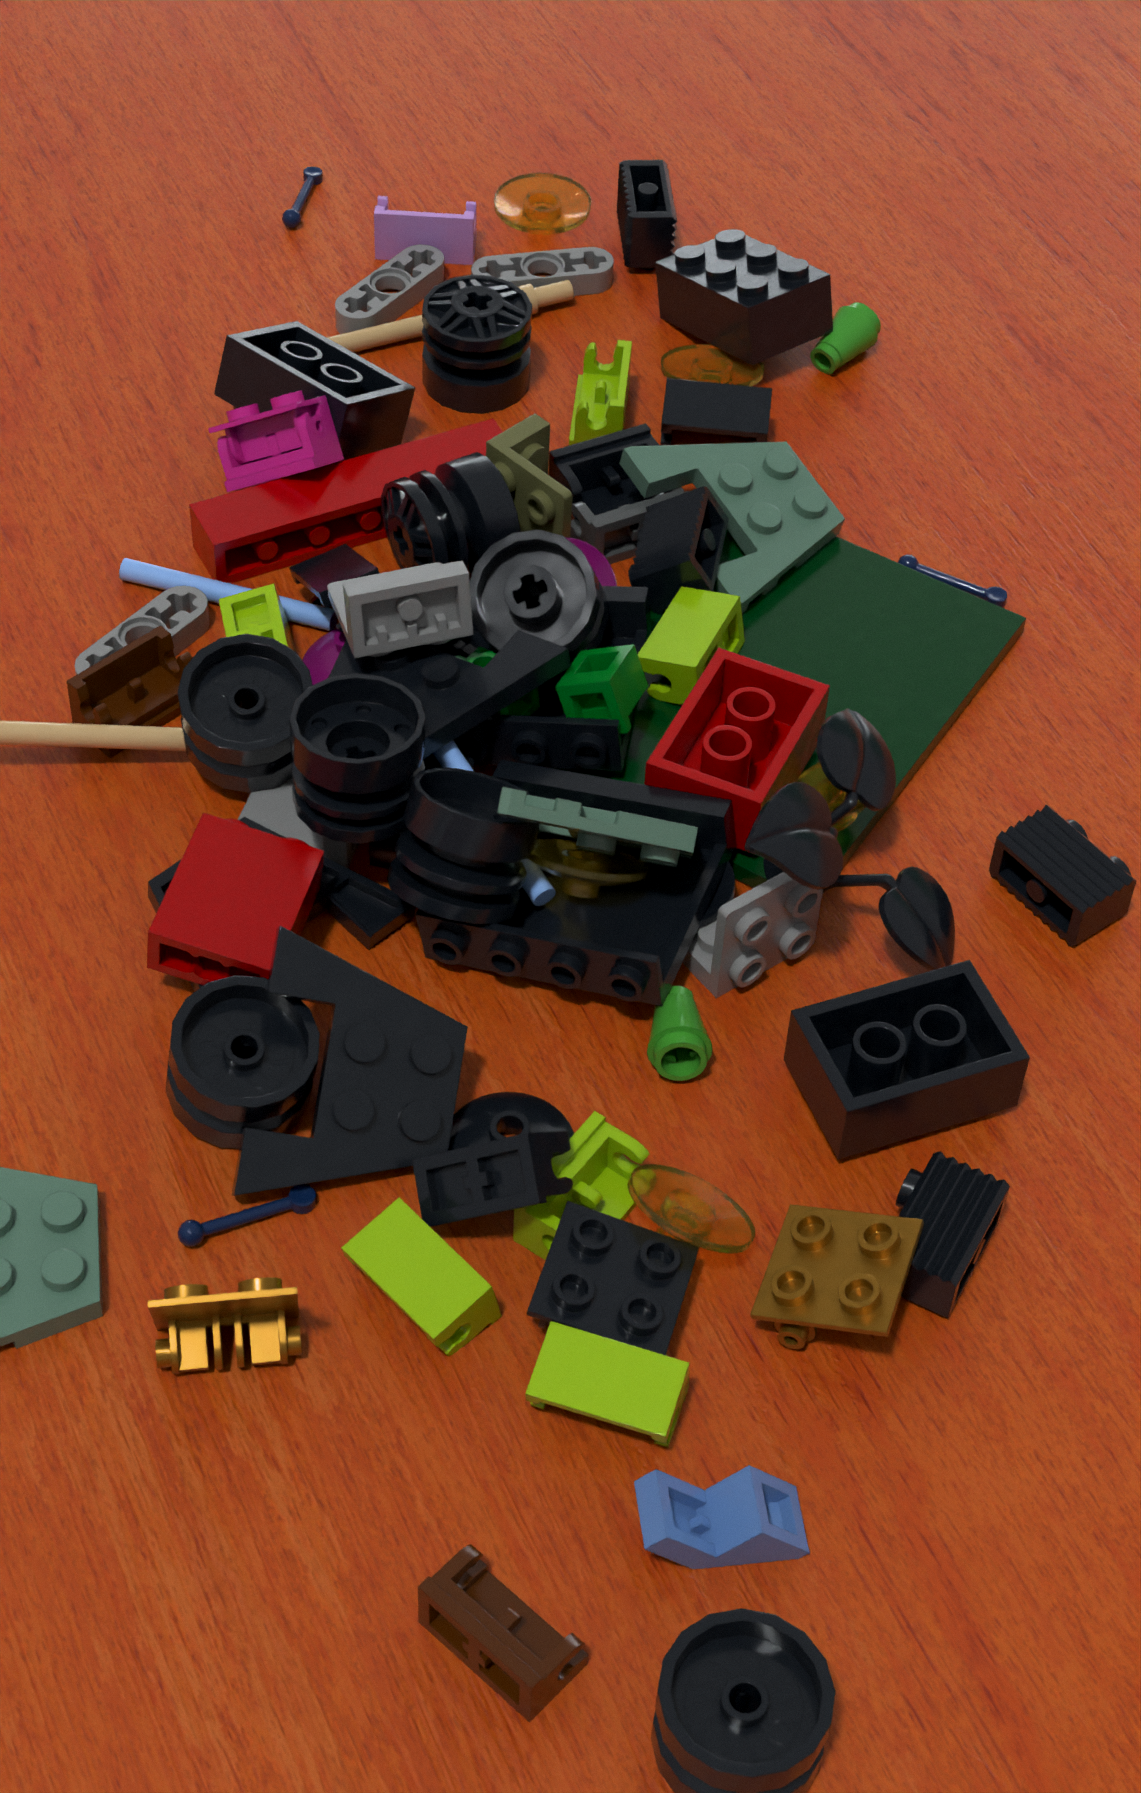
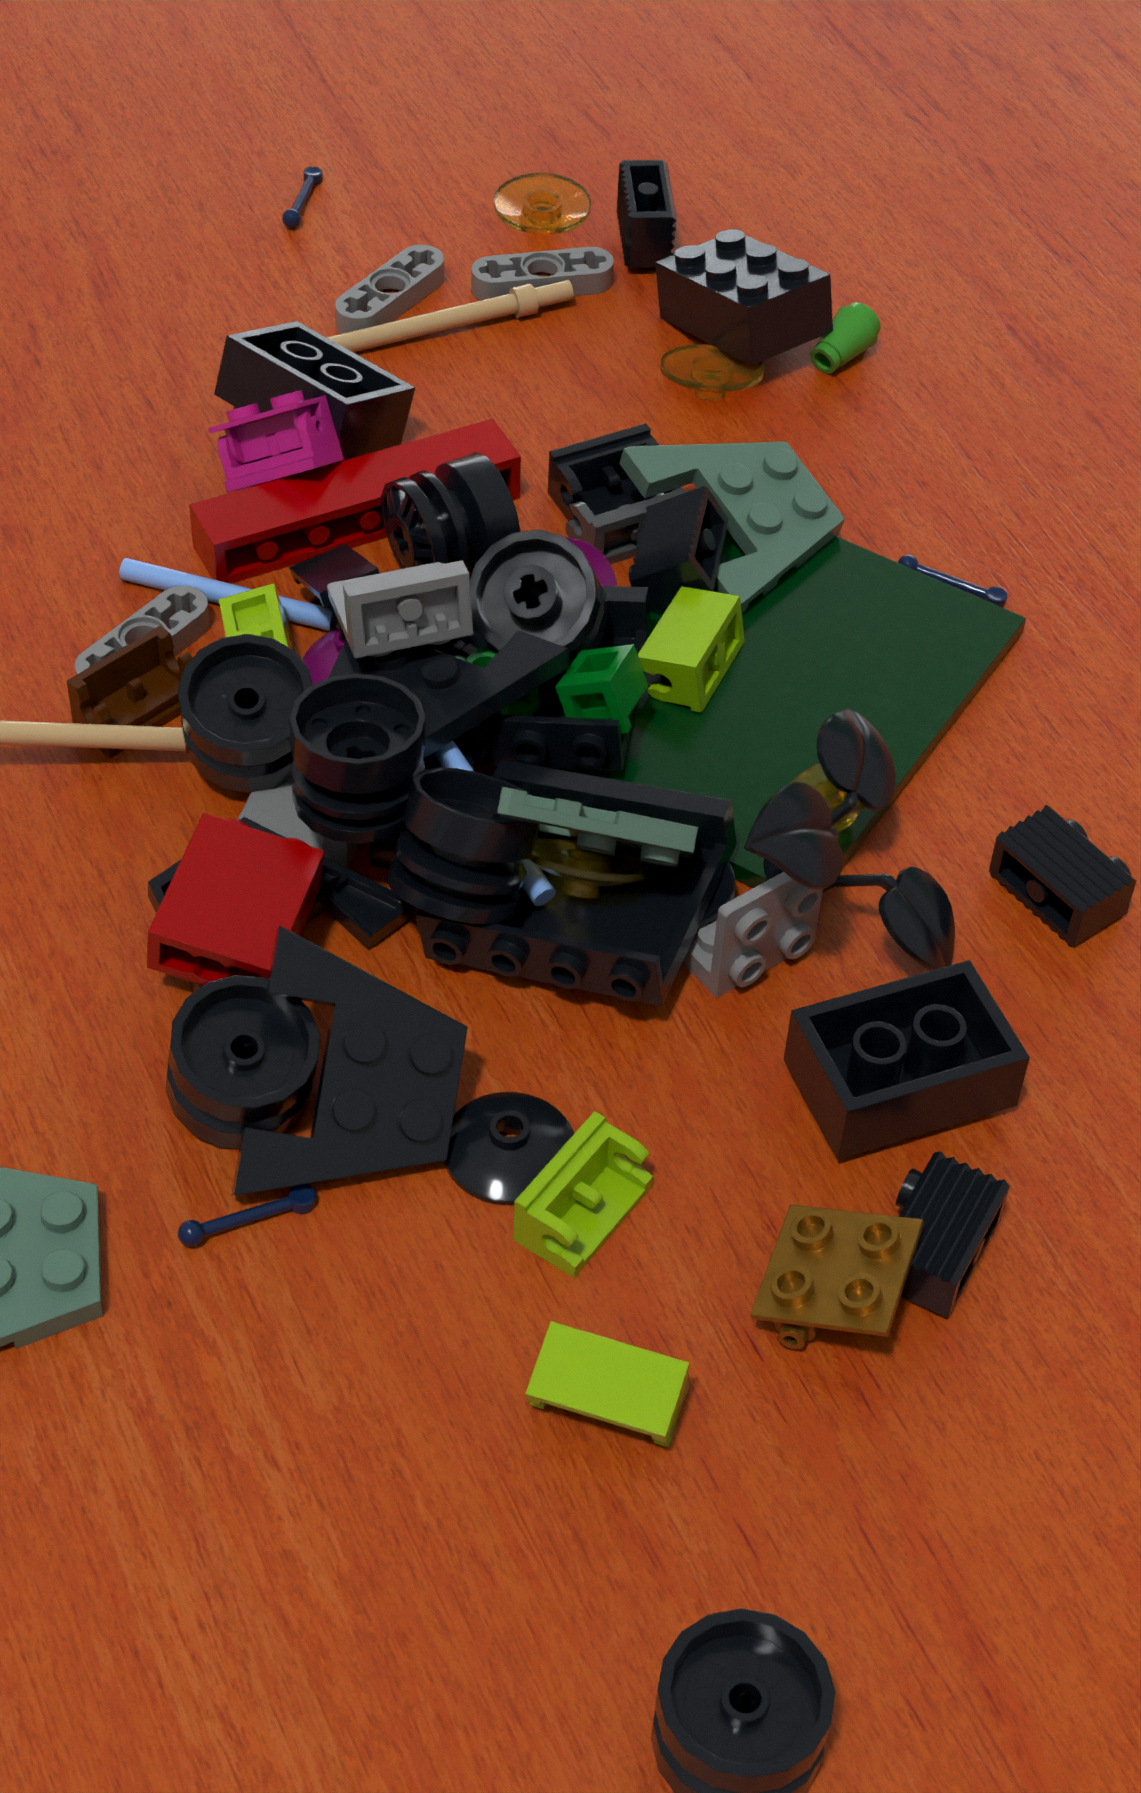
(191, 1310): pearl gold hinge -> none
(424, 1277): lime hinge -> none
(450, 233): lavender hinge -> none
(476, 343): black wheel -> none
(490, 1177): black hinge -> none
(498, 1634): reddish brown hinge -> none
(523, 462): olive bracket -> none
(601, 394): lime hinge -> none
(613, 1279): black hinge -> none
(678, 1037): bright green cone -> none
(690, 1209): clear yellow dish -> none
(715, 409): black hinge -> none
(728, 1524): medium blue slope -> none
(740, 735): red brick -> none

